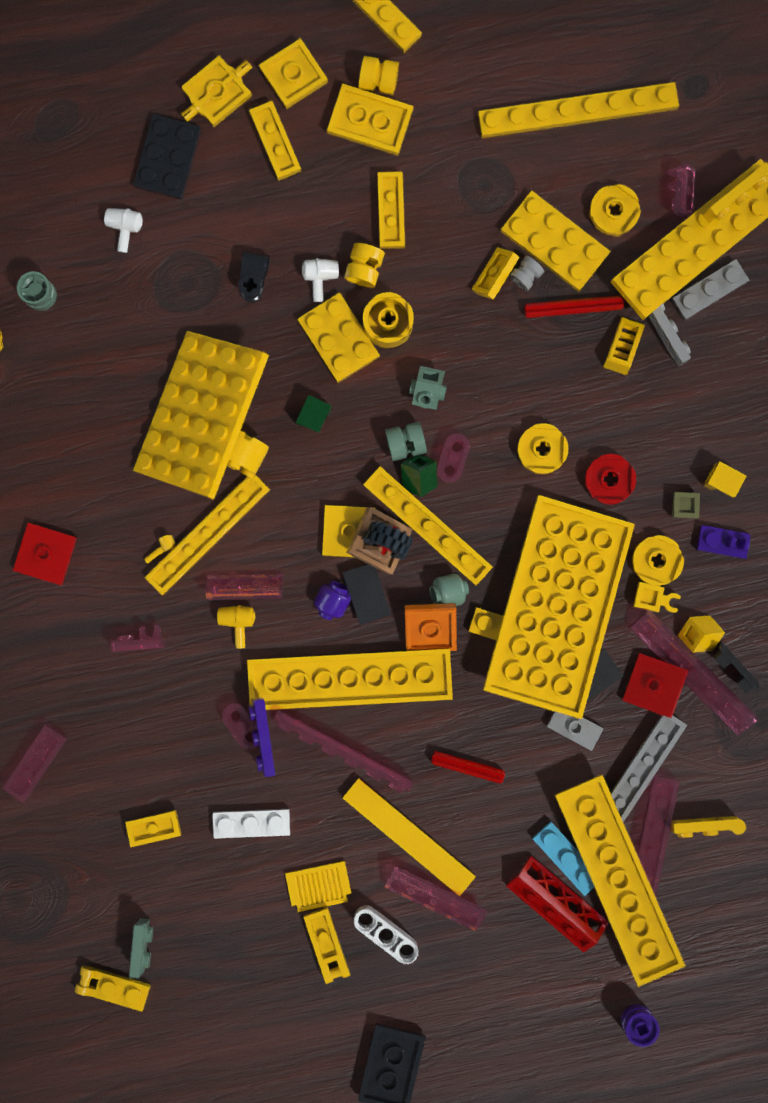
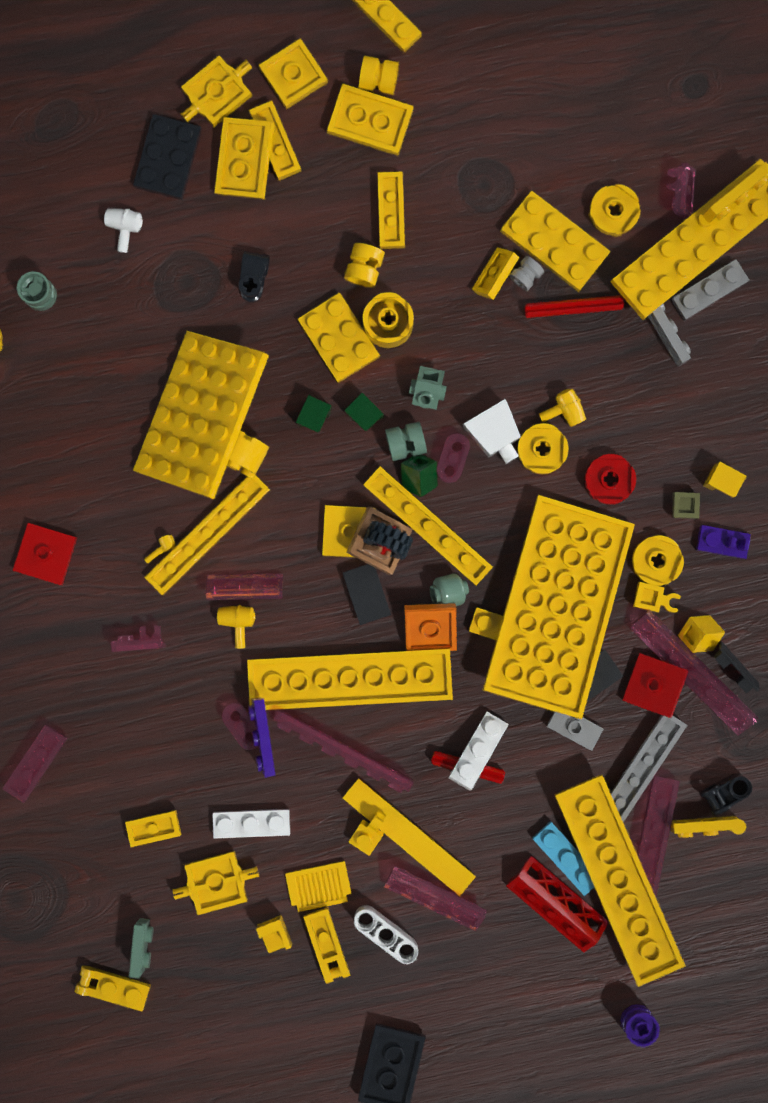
(215, 883): none -> yellow plate
(244, 158): none -> yellow plate
(274, 934): none -> yellow panel
(318, 271): white piece -> none
(332, 600): dark purple head -> none
(363, 412): none -> dark green panel
(368, 834): none -> yellow plate
(478, 751): none -> white plate
(495, 431): none -> white torso
(568, 405): none -> yellow piece
(578, 110): yellow plate -> none
(620, 361): yellow slope -> none
(724, 793): none -> black piece

